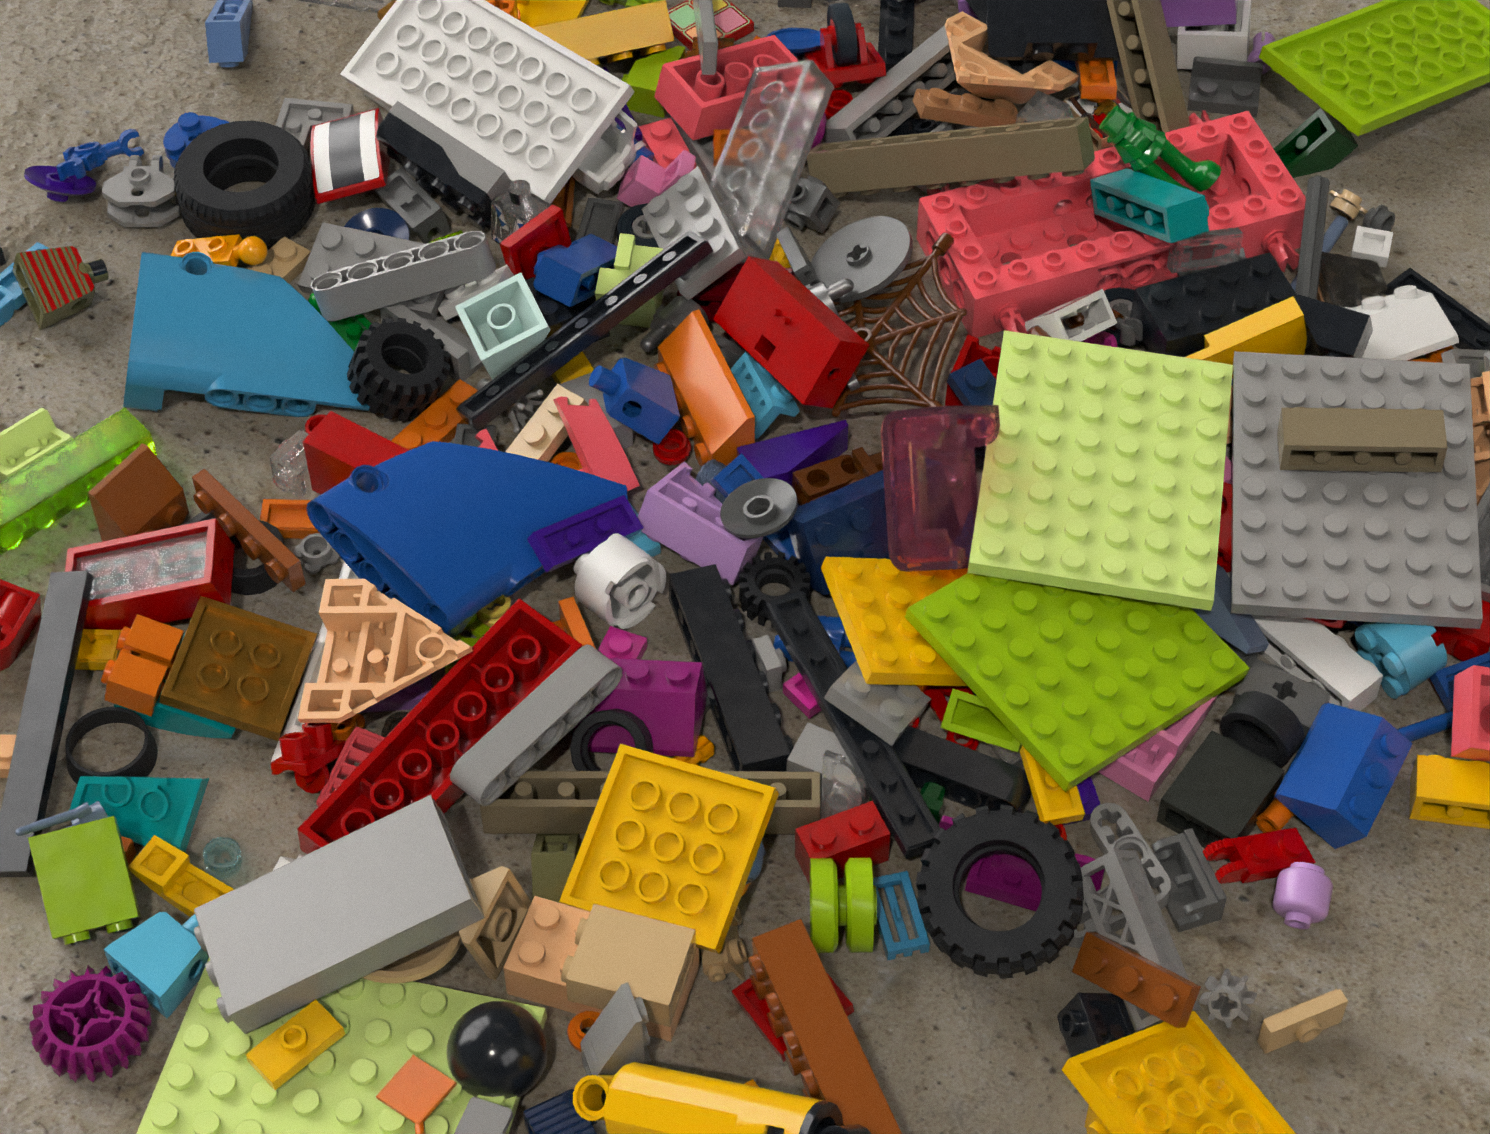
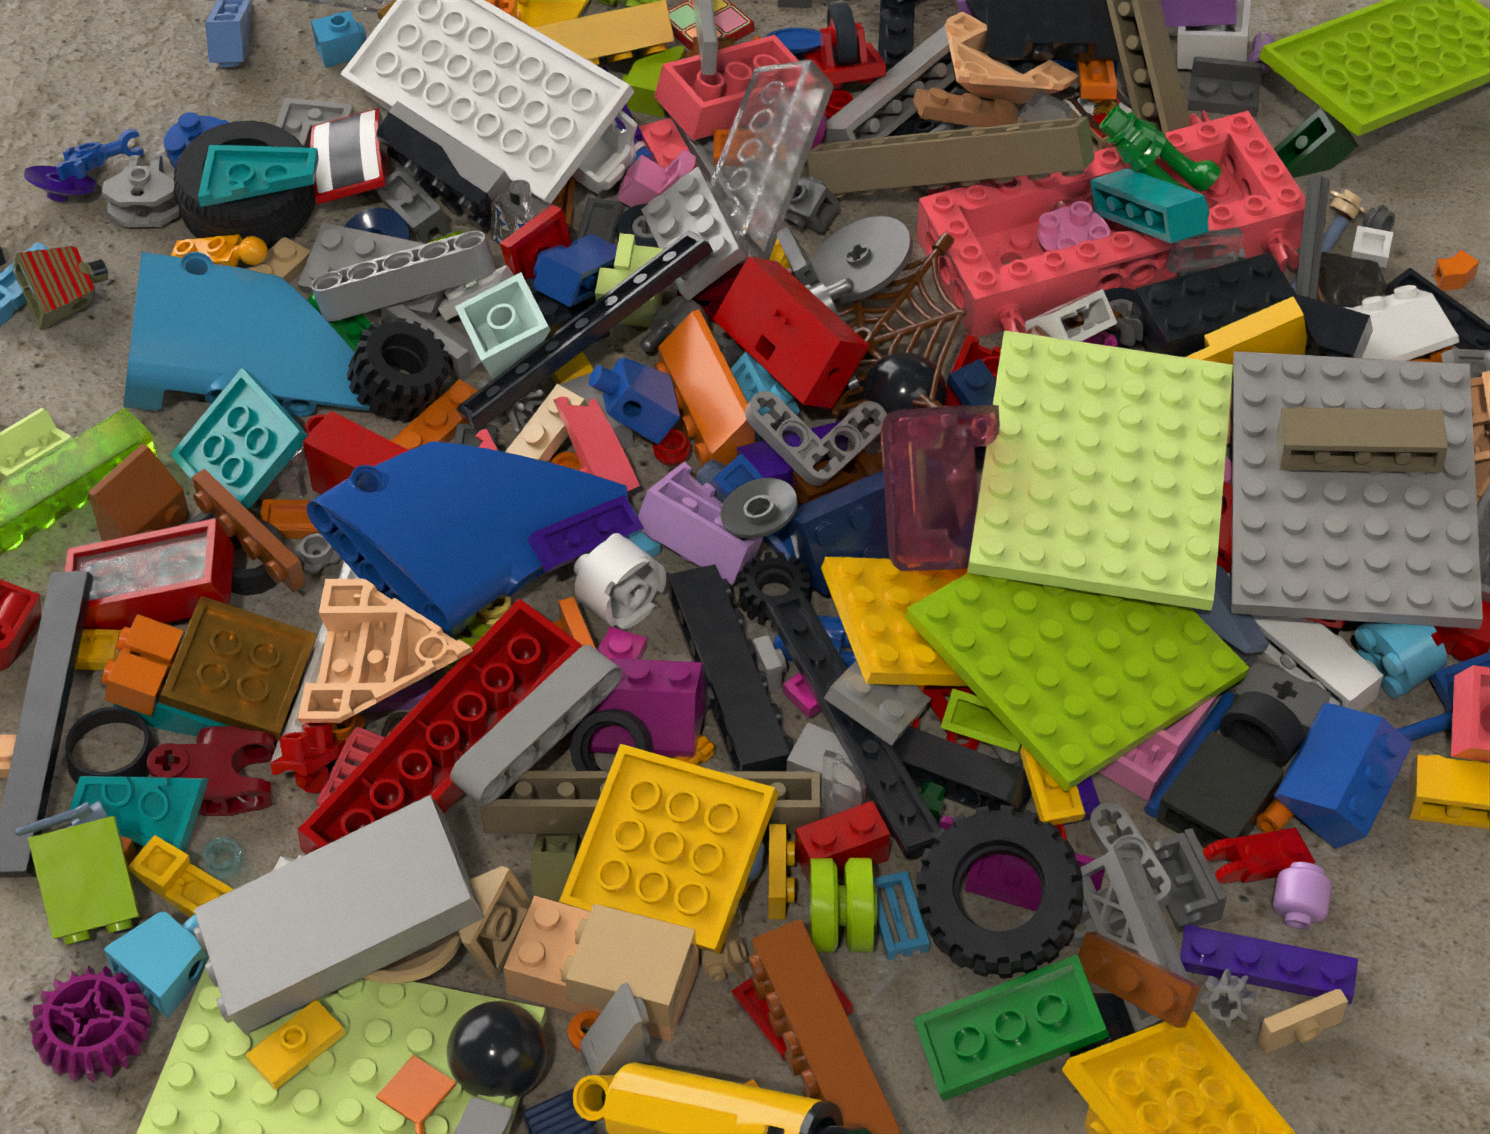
(220, 756): none -> dark red piece
(241, 439): none -> teal plate
(252, 171): none -> teal wing
(337, 38): none -> dark azure brick
(780, 887): none -> yellow plate
(812, 447): none -> light grey beam
(900, 380): none -> black piece
(1010, 1027): none -> green plate
(1070, 226): none -> bright pink dish
(1213, 723): none -> blue bar
(1267, 963): none -> dark purple plate
(1455, 271): none -> orange piece

